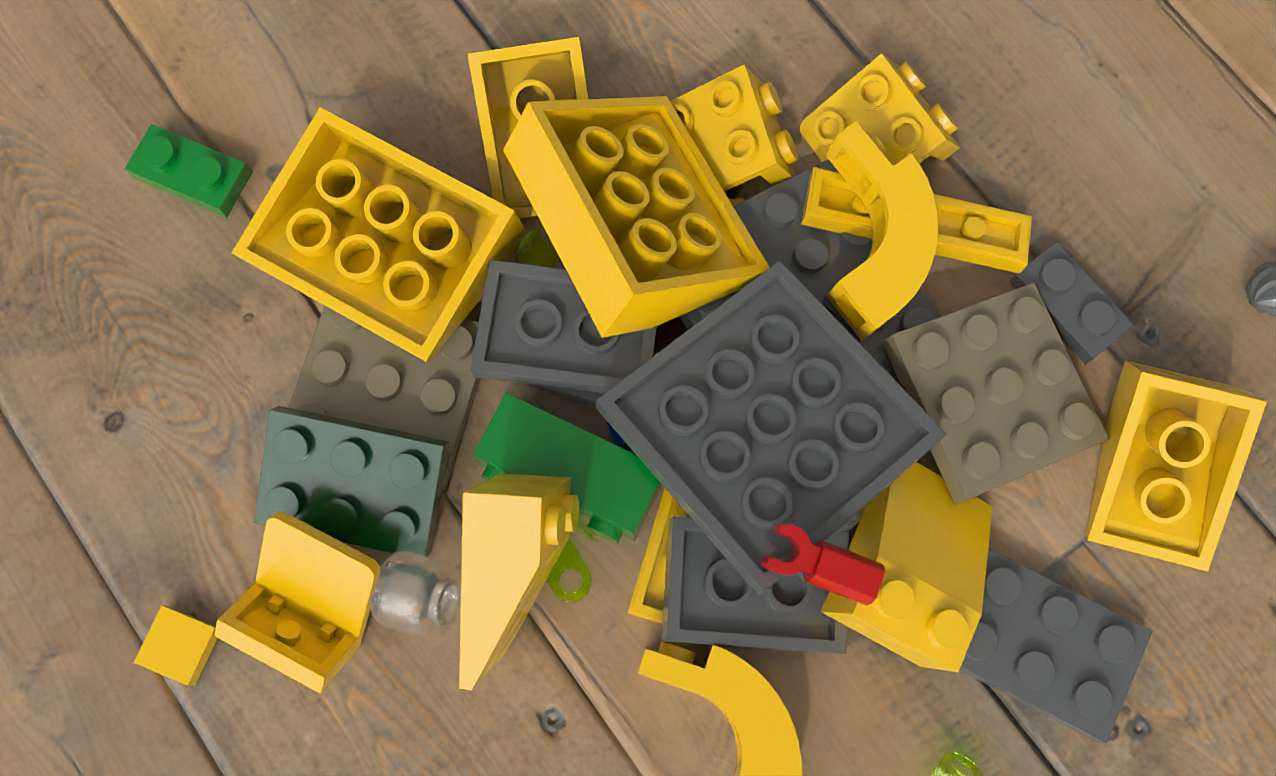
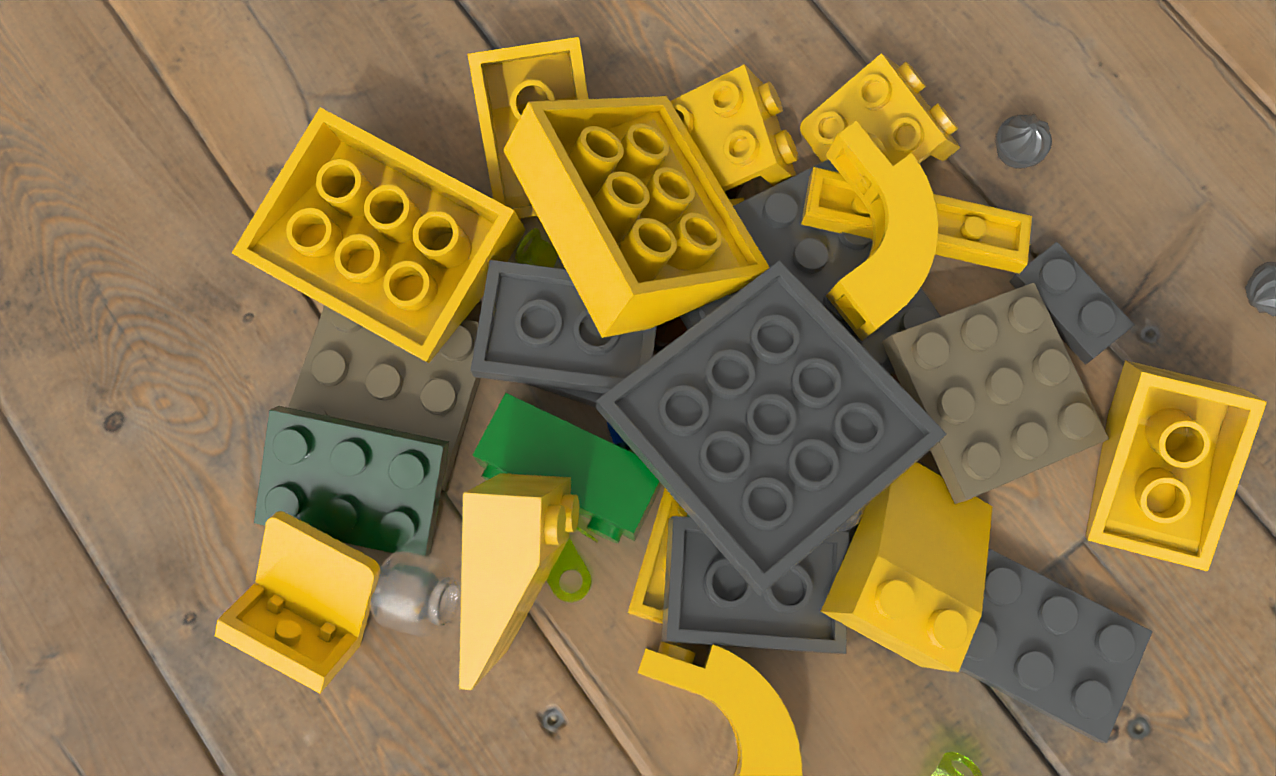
(177, 646): yellow tile -> none
(188, 170): green plate -> none
(828, 566): red bar -> none
(1023, 141): none -> dark grey plate

